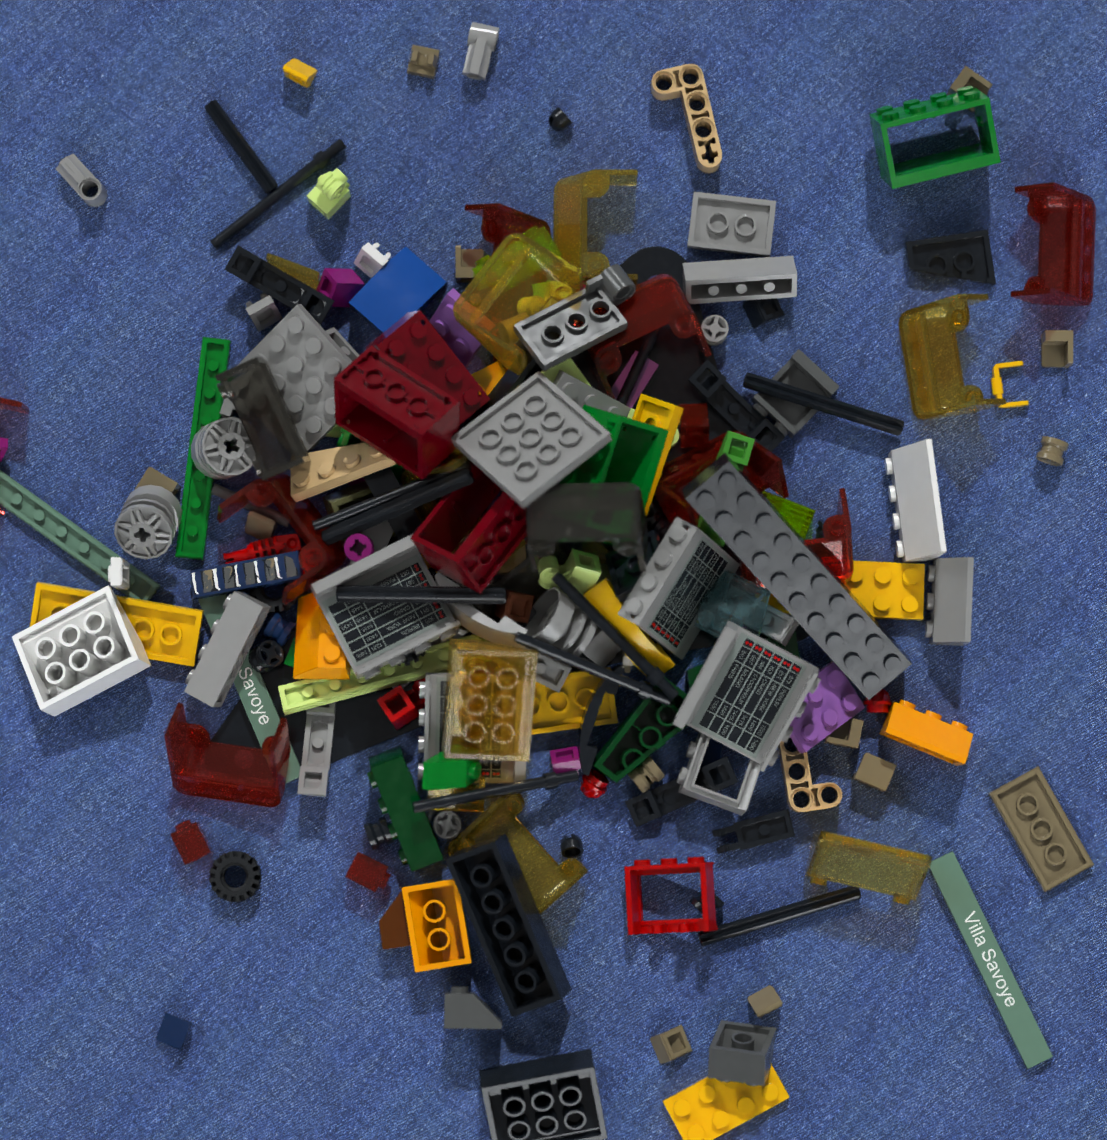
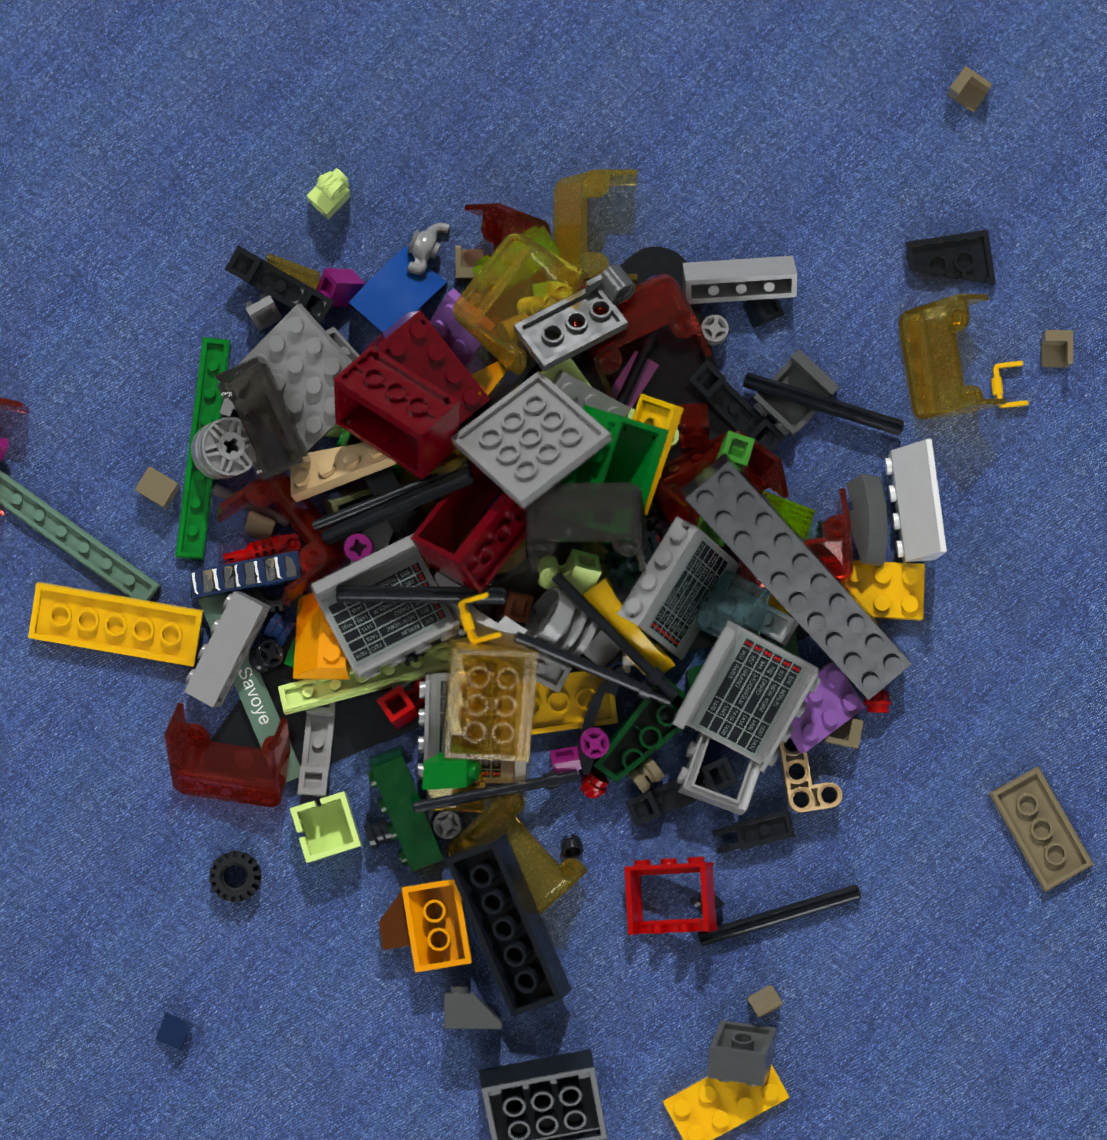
(80, 652): white slope -> none
(81, 180): light grey piece -> none
(119, 573): white plate -> none
(148, 522): light grey wheel -> none
(191, 841): clear red brick -> none
(241, 146): black axle -> none
(299, 72): yellow slope -> none
(320, 160): black bar -> none
(327, 827): none -> yellowish green piece
(368, 872): clear red brick -> none
(370, 259): white tile -> none
(423, 61): dark tan tile -> none
(425, 246): none -> light grey piece
(467, 621): none -> yellow piece
(481, 43): light grey piece -> none
(559, 120): black hinge -> none
(598, 745): none -> magenta wheel
(671, 1044): dark tan slope -> none
(693, 118): tan beam -> none
(731, 224): light grey plate -> none
(867, 866): clear yellow windscreen -> none
(868, 518): none -> dark grey slope
(874, 772): dark tan panel -> none
(927, 732): light orange slope -> none
(942, 163): green hose -> none
(950, 601): light grey slope -> none
(989, 960): sand green tile -> none
(1052, 451): dark tan wheel -> none
(1064, 246): clear red windscreen -> none

